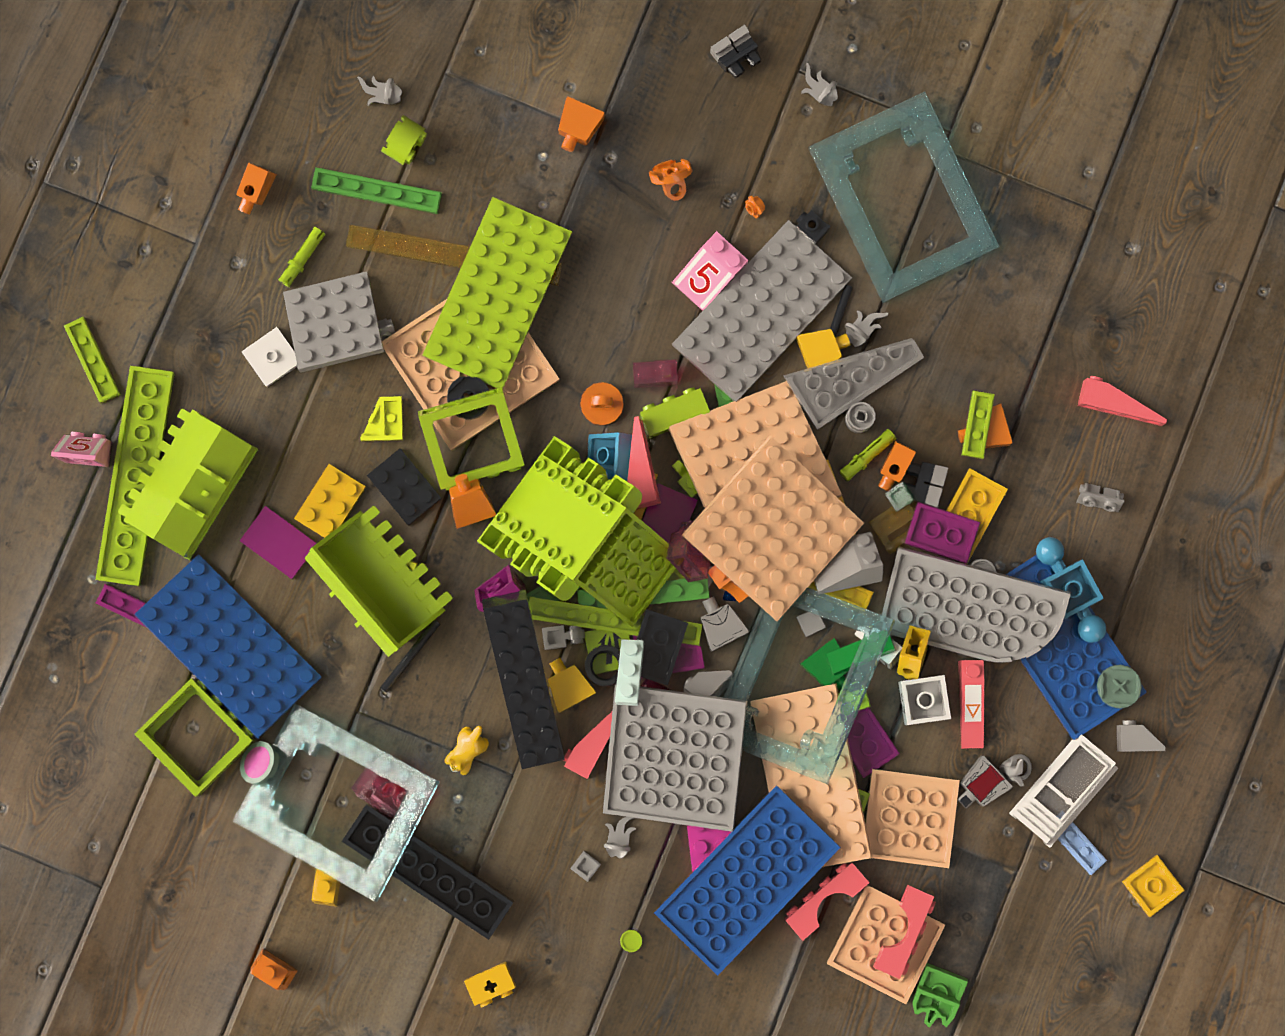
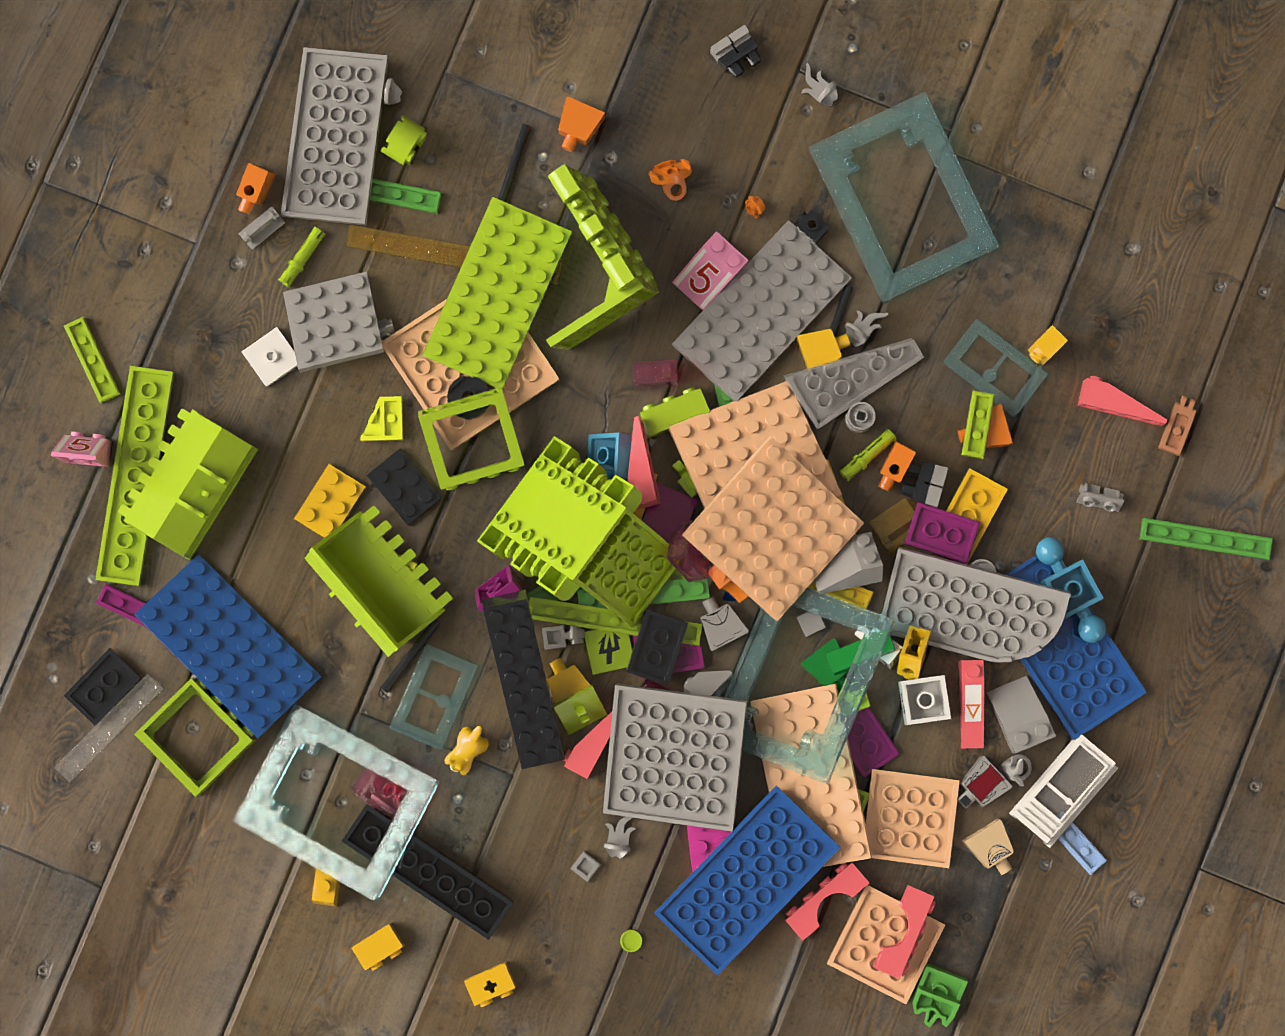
(102, 686): none -> black plate
(109, 727): none -> clear plate
(259, 763): tile -> none
(261, 228): none -> light grey hinge
(273, 970): orange torso -> none
(278, 542): magenta tile -> none
(334, 136): none -> light grey plate
(377, 947): none -> yellow brick
(453, 704): none -> clear light blue door
(470, 502): orange torso -> none
(514, 162): none -> black bar
(580, 710): none -> lime piece
(589, 665): black tyre -> none
(602, 404): orange tile -> none
(629, 280): none -> lime bracket
(629, 672): light aqua plate -> none
(900, 496): clear green tile -> none
(982, 384): none -> clear light blue door
(991, 846): none -> tan torso
(1020, 715): none -> light grey slope
(1047, 345): none -> yellow brick
(1119, 686): sand green tile -> none
(1136, 738): light grey slope -> none
(1153, 886): yellow tile -> none
(1178, 427): none -> nougat hinge
(1206, 539): none -> bright green tile

